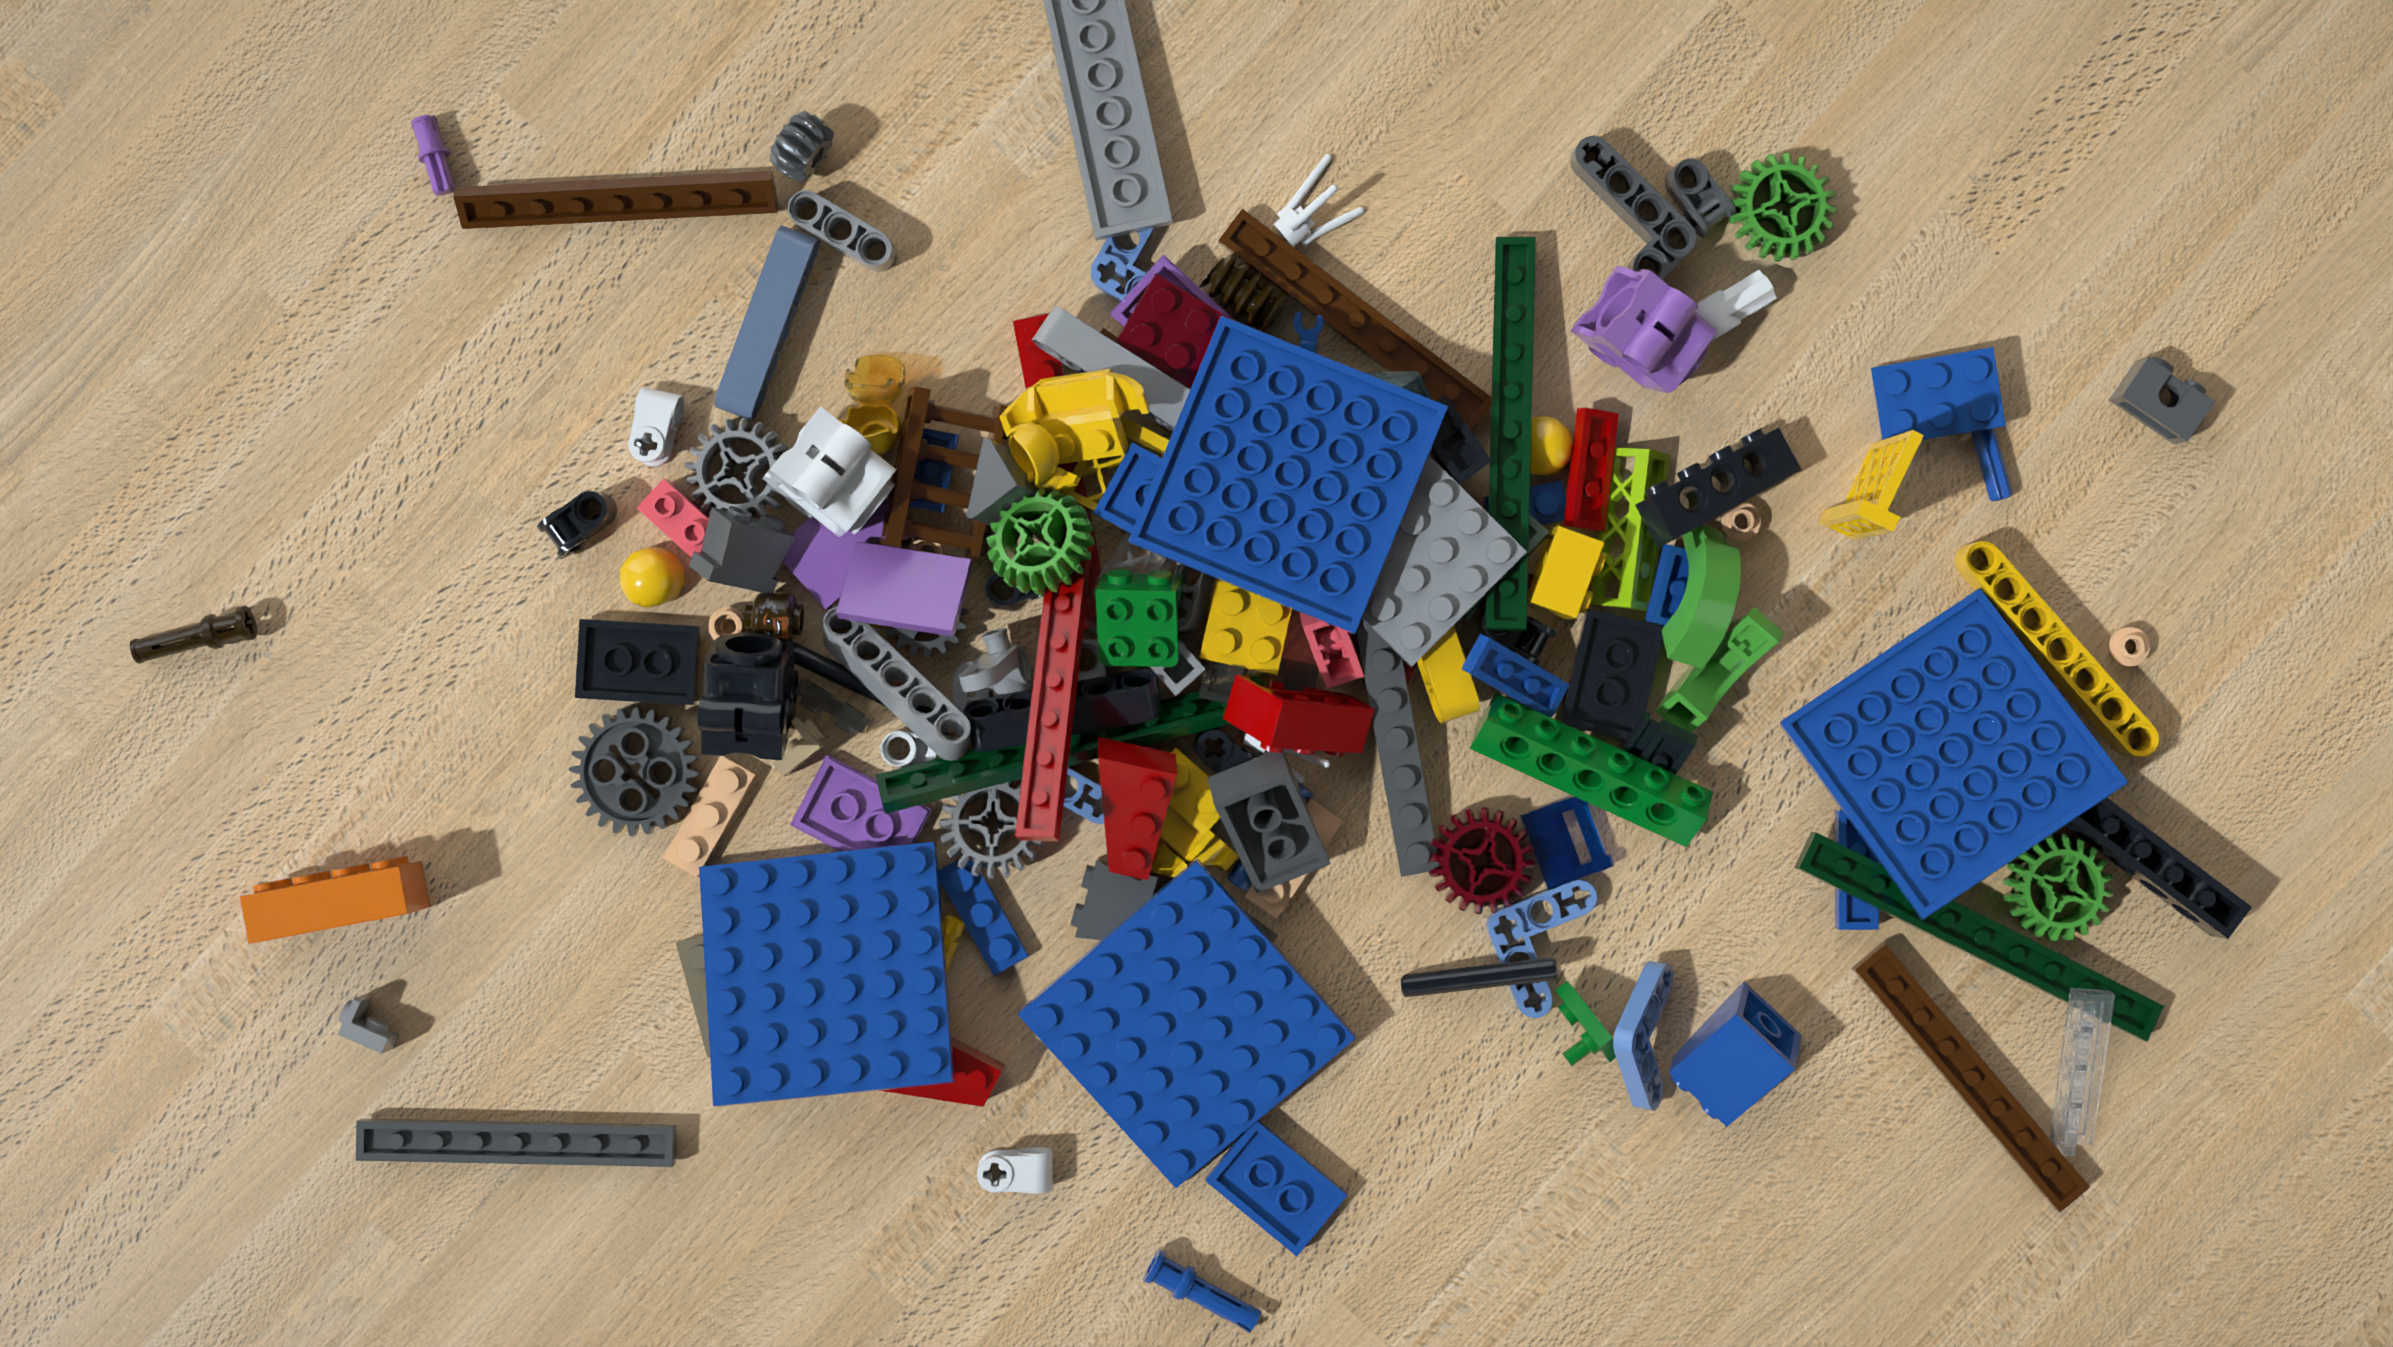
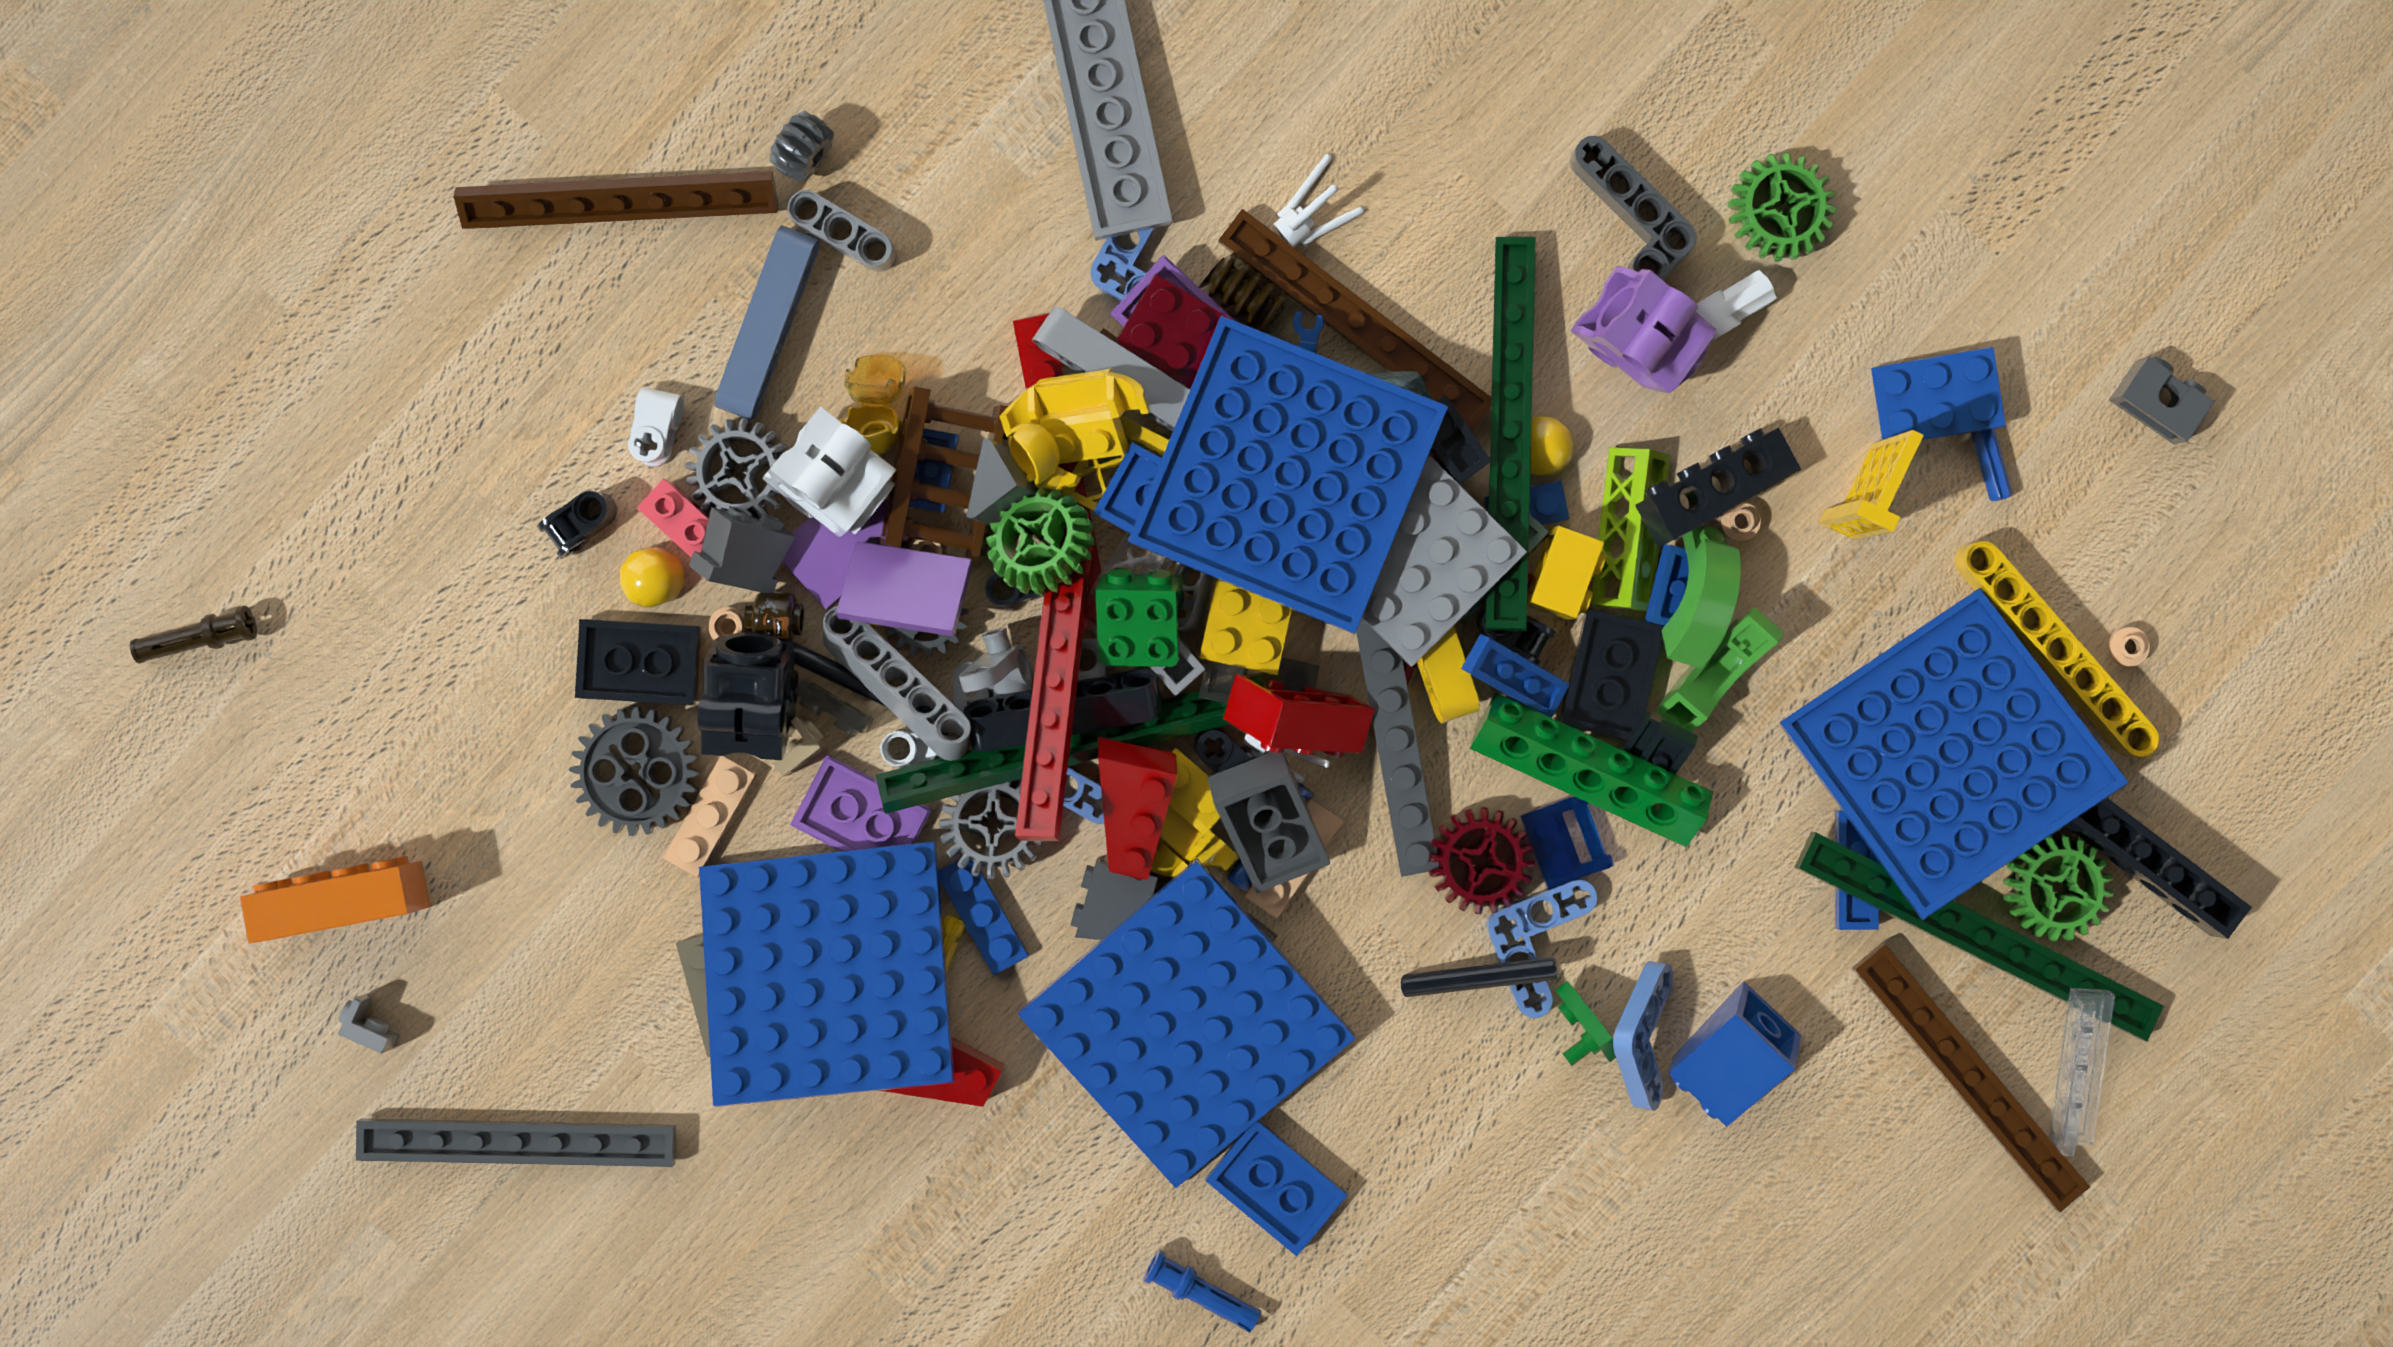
(433, 154): medium lavender axle -> none
(1022, 1170): white piece -> none
(1333, 651): coral brick -> none
(1591, 469): red plate -> none
(1700, 198): dark grey piece -> none

